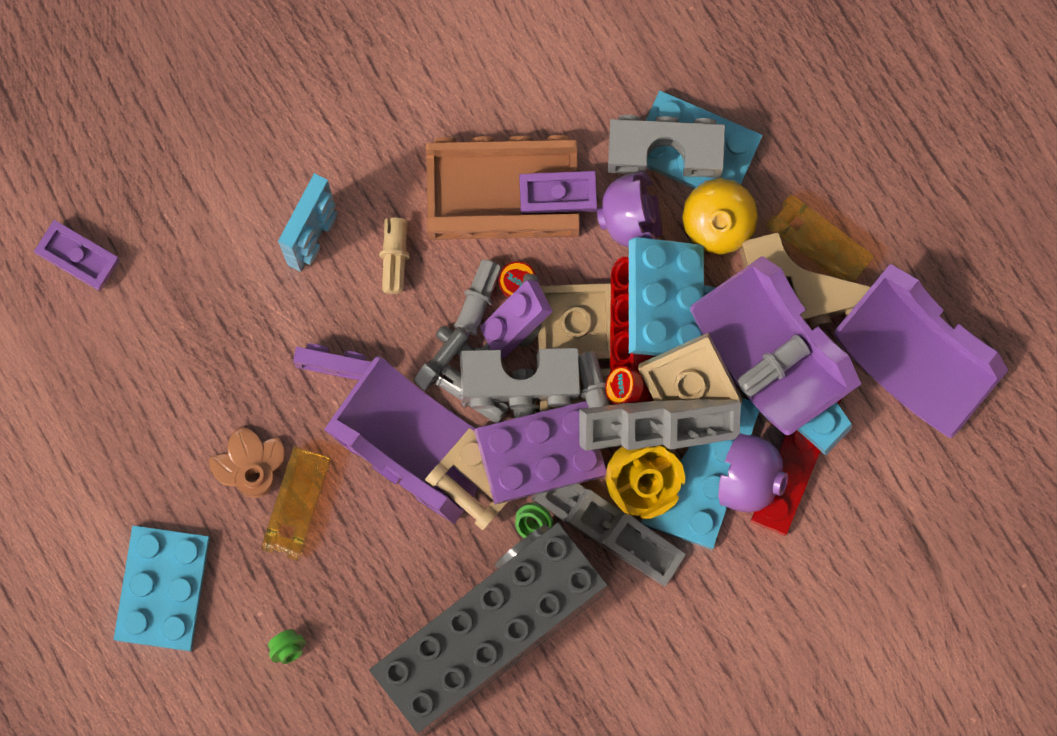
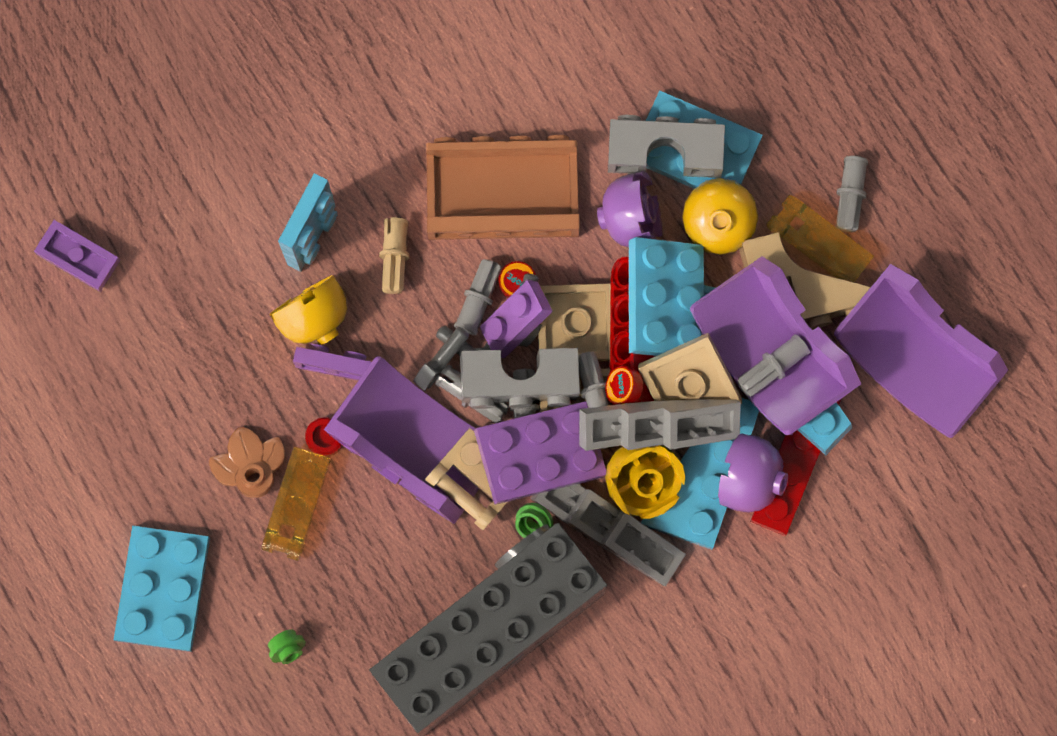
(312, 313): none -> yellow cylinder
(319, 440): none -> red tile
(558, 192): medium lavender plate -> none
(851, 193): none -> light grey axle

